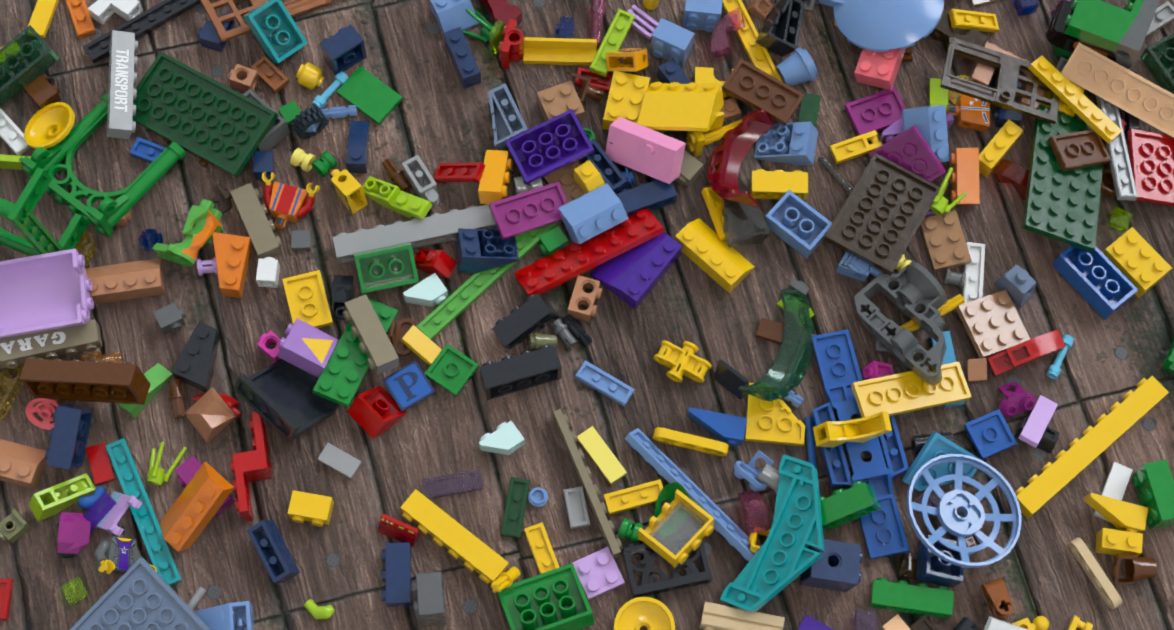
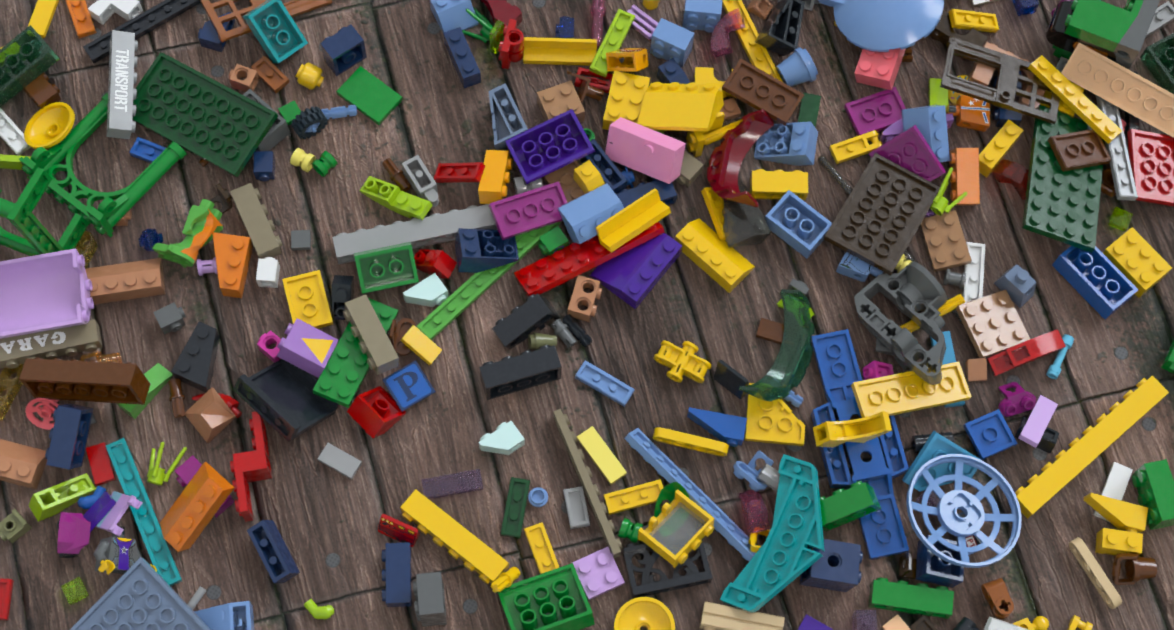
(287, 201): torso -> none
(310, 508): yellow brick -> none
(320, 101): medium azure bar -> none
(344, 186): yellow torso -> none
(358, 147): dark blue slope -> none
(451, 370): green plate -> none
(632, 221): none -> yellow panel
(810, 440): blue bar -> none

